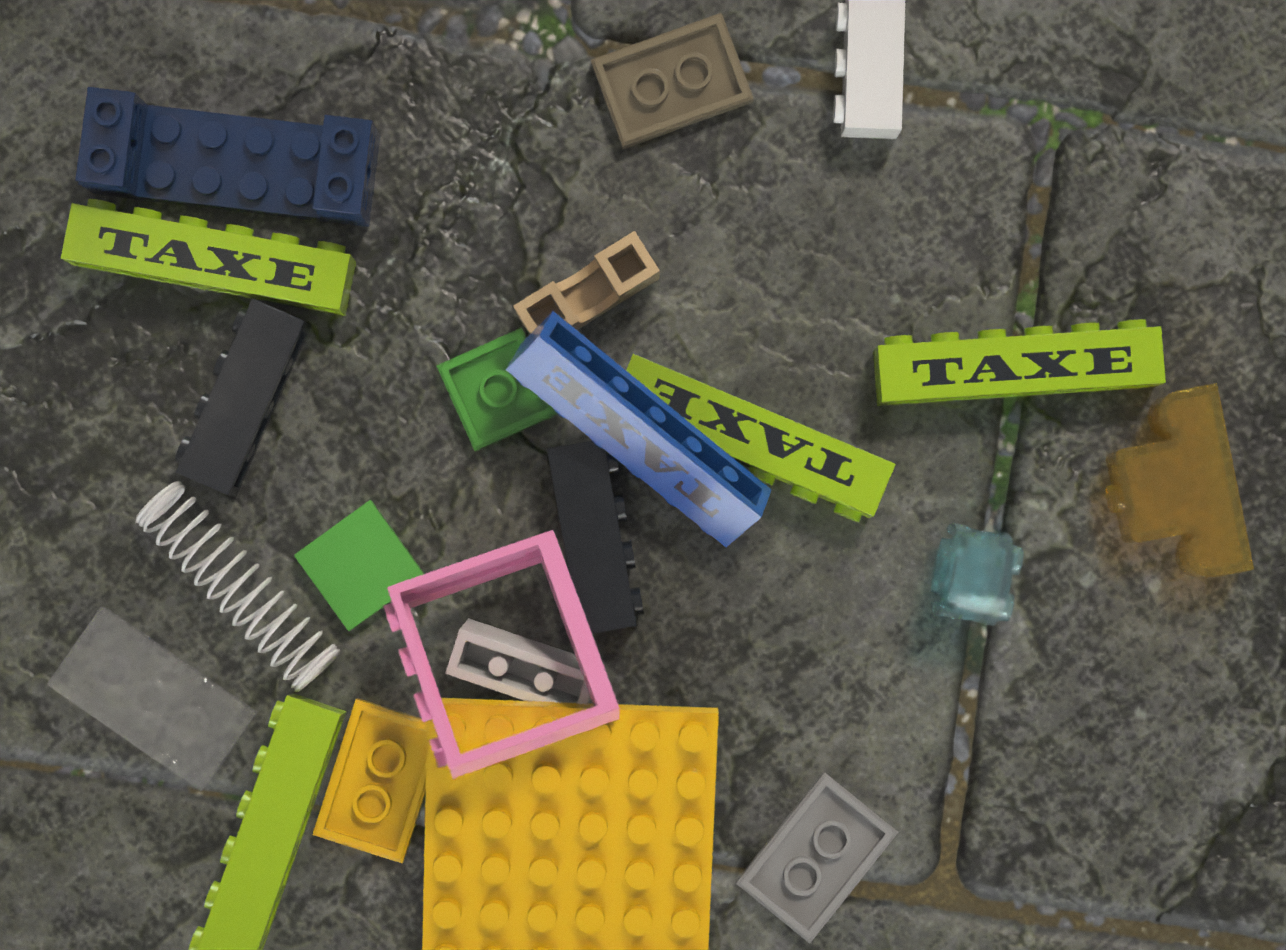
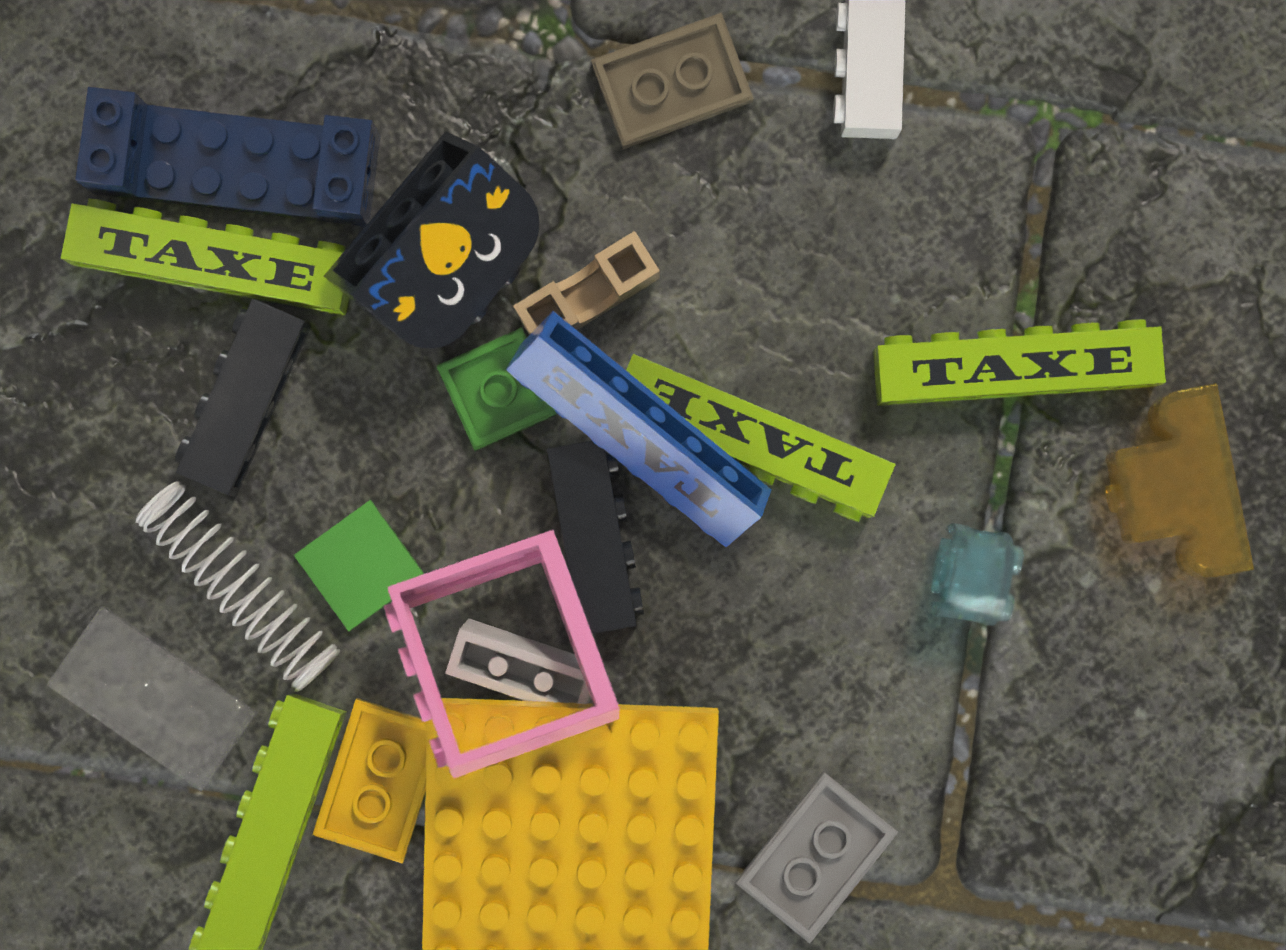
(440, 246): none -> black brick

